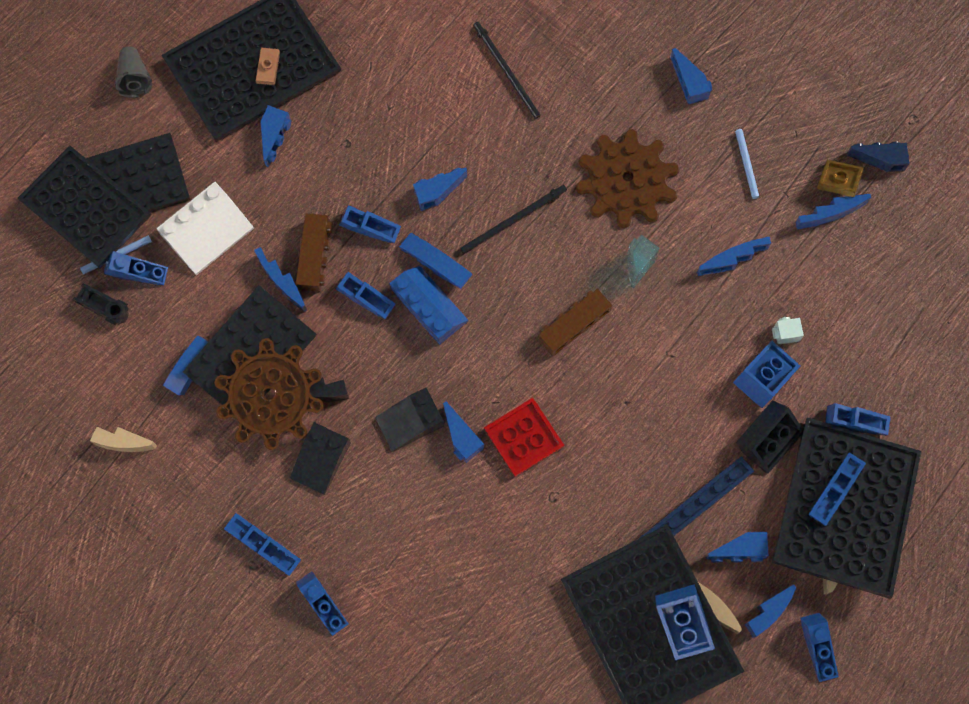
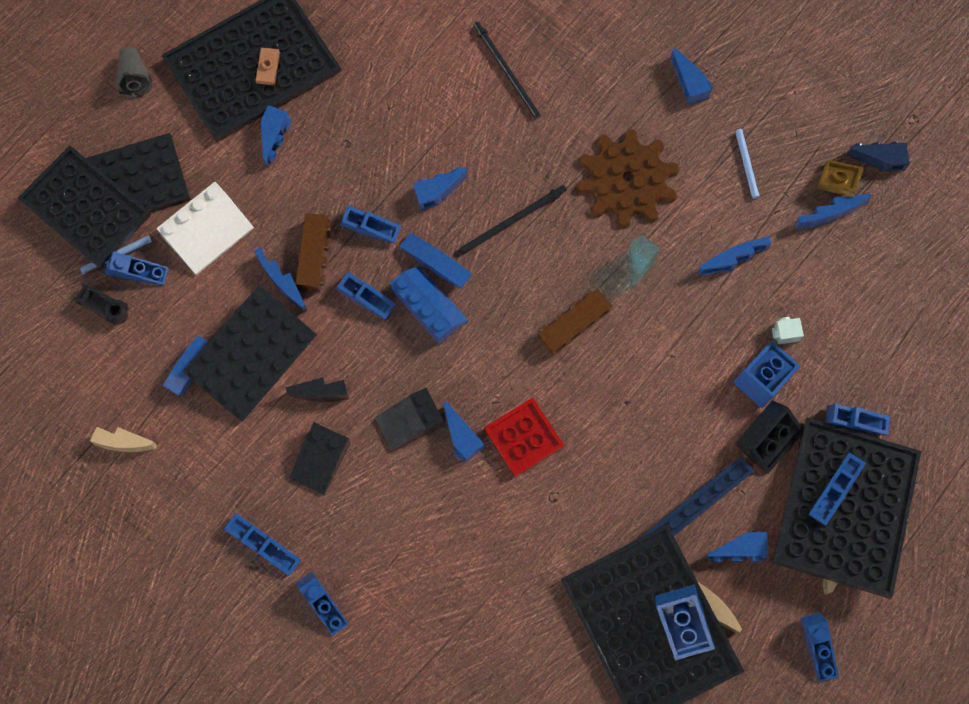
(247, 390): reddish brown plate -> none
(770, 611): blue slope -> none

